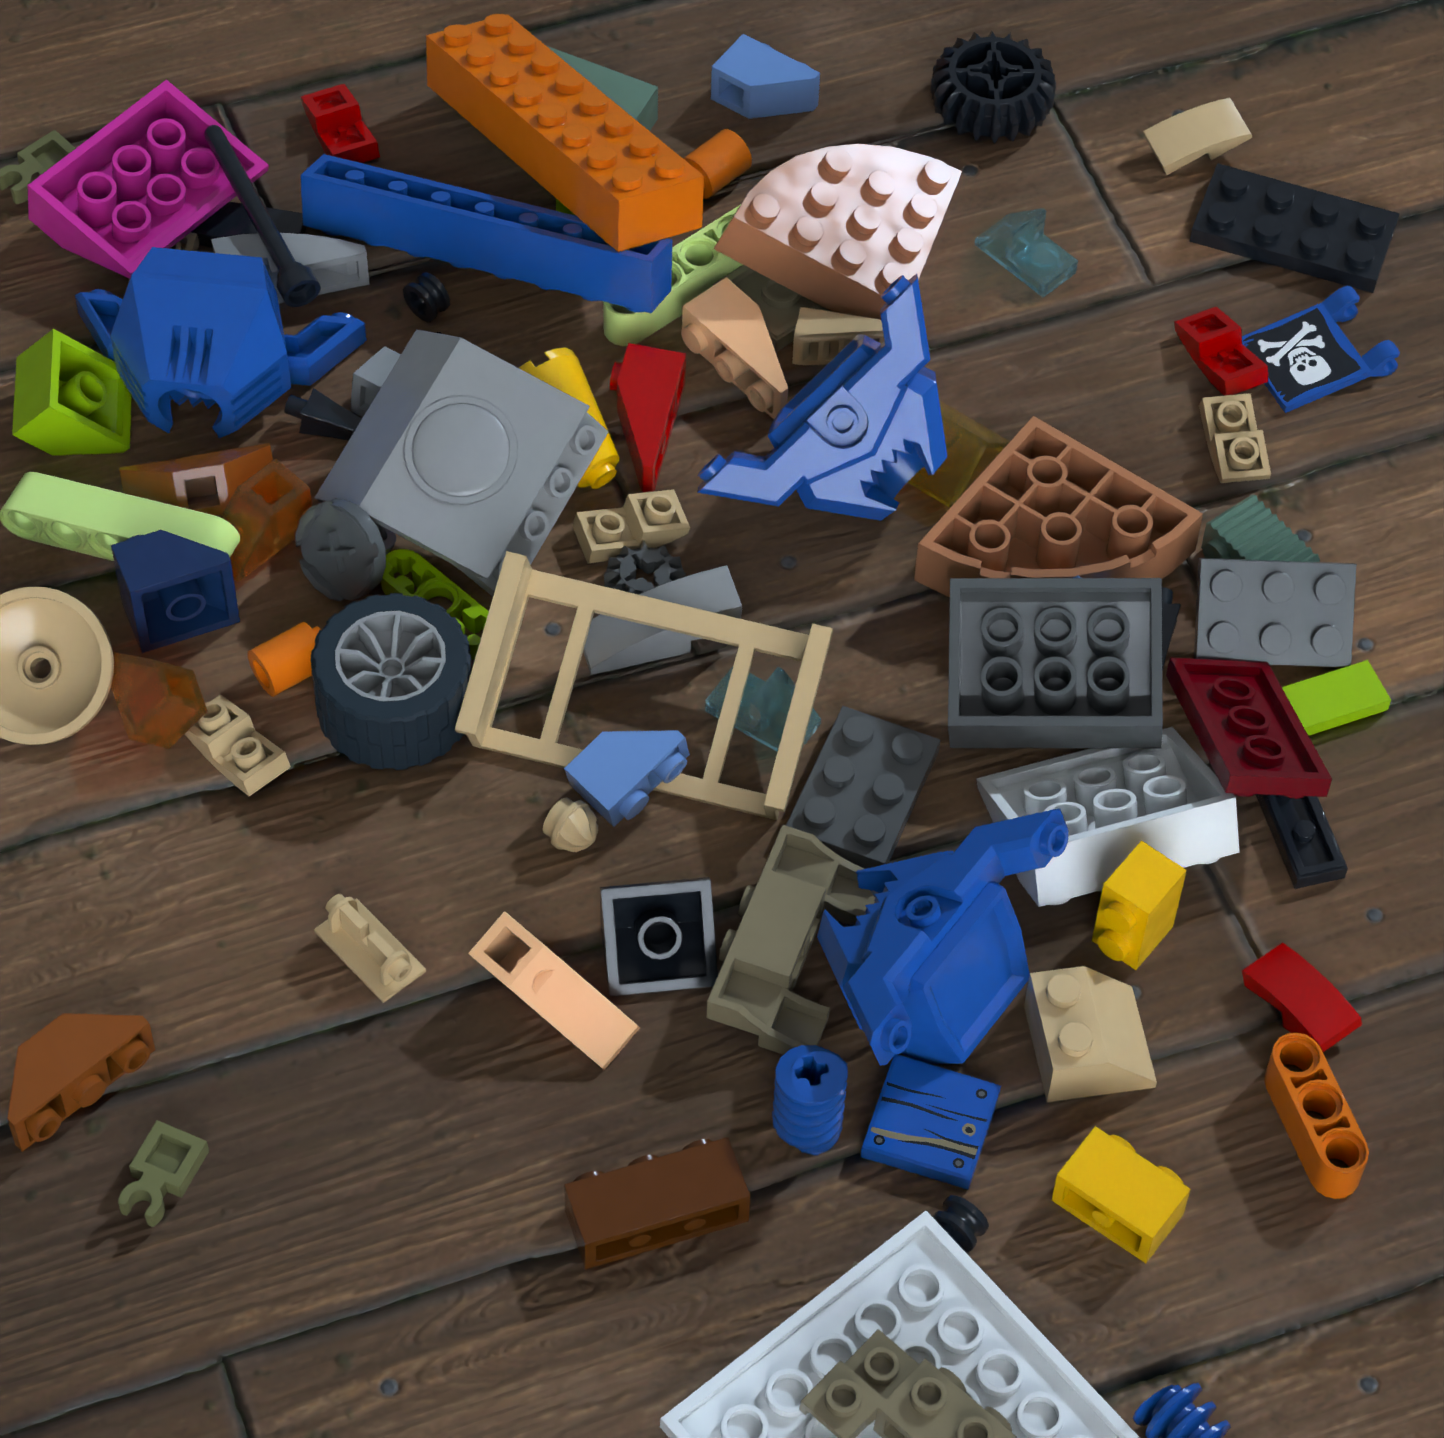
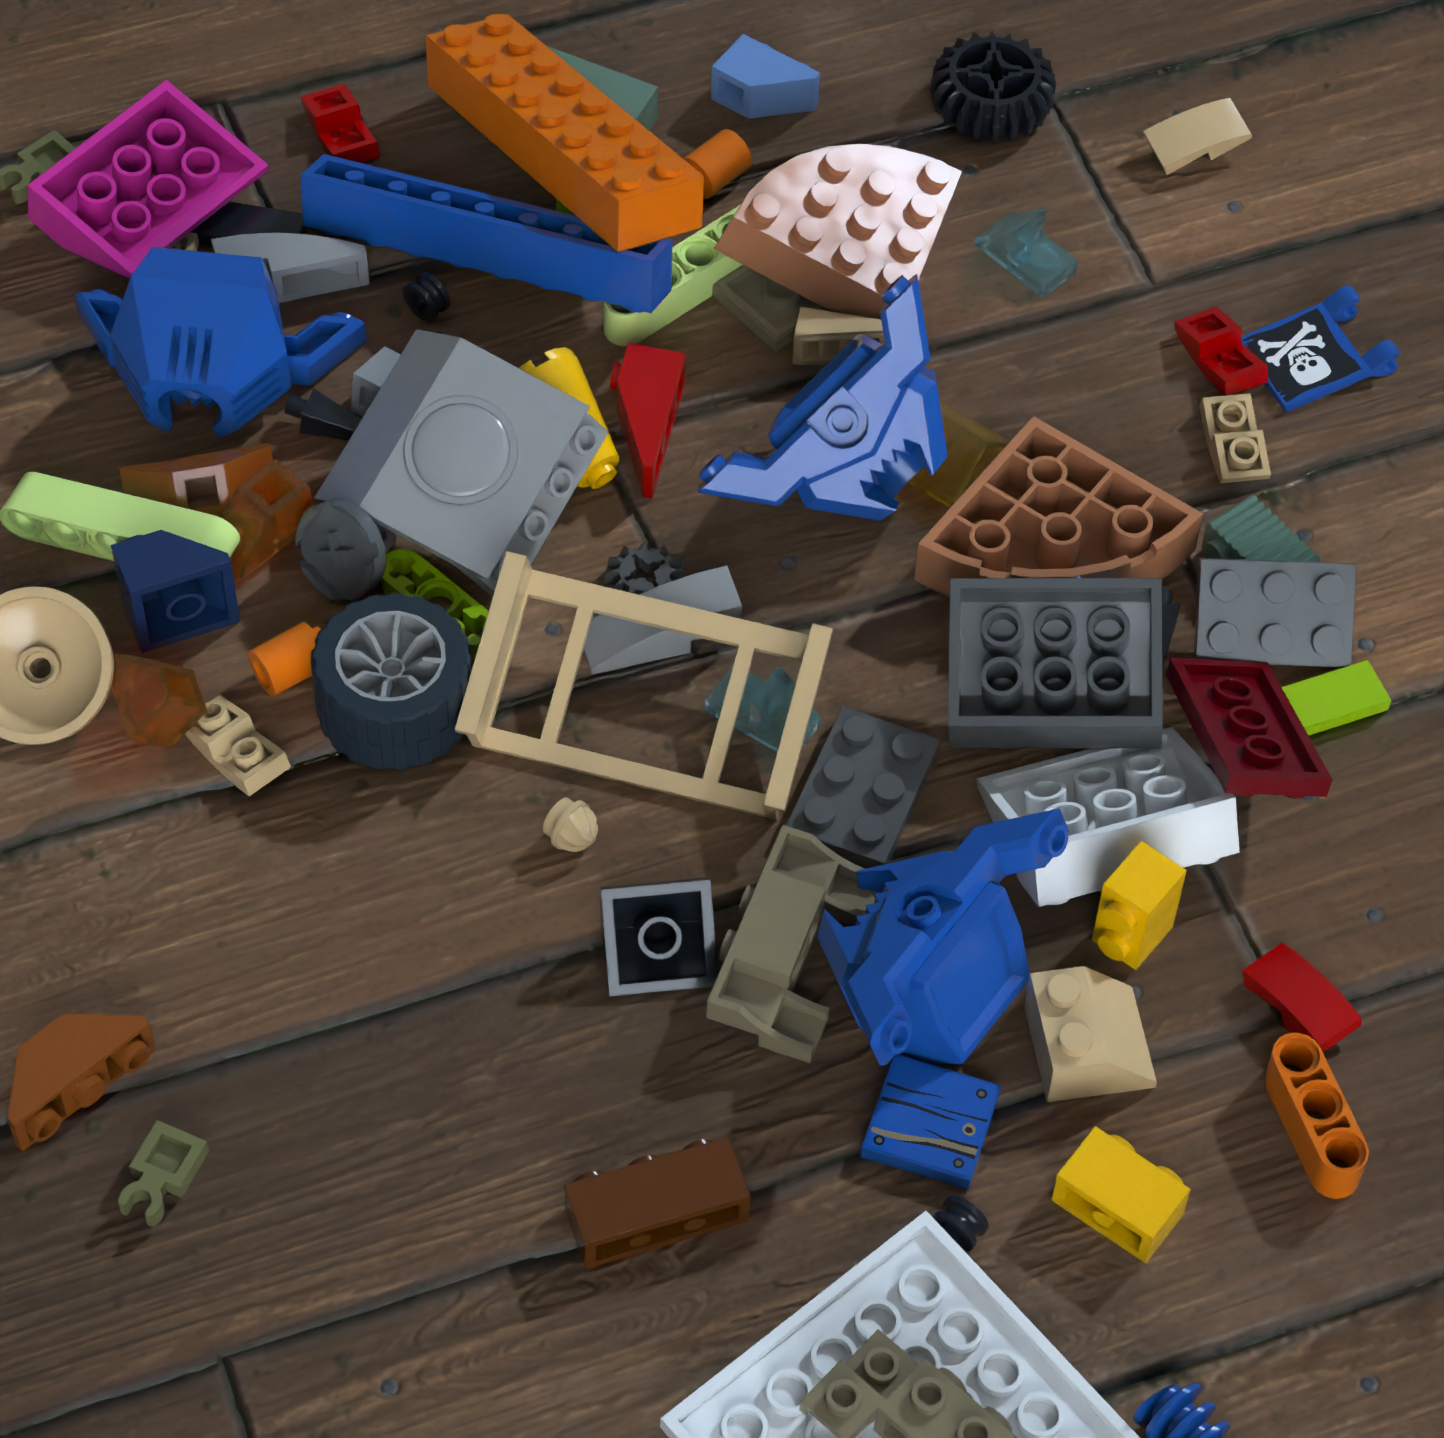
(70, 399): lime slope -> none
(295, 281): black piece -> none
(368, 947): tan hinge -> none
(554, 990): light nougat slope -> none
(624, 767): medium blue slope -> none
(644, 517): tan slope -> none
(734, 338): light nougat slope -> none
(809, 1098): blue piece -> none
(1294, 227): black plate -> none
(1303, 839): black tile -> none

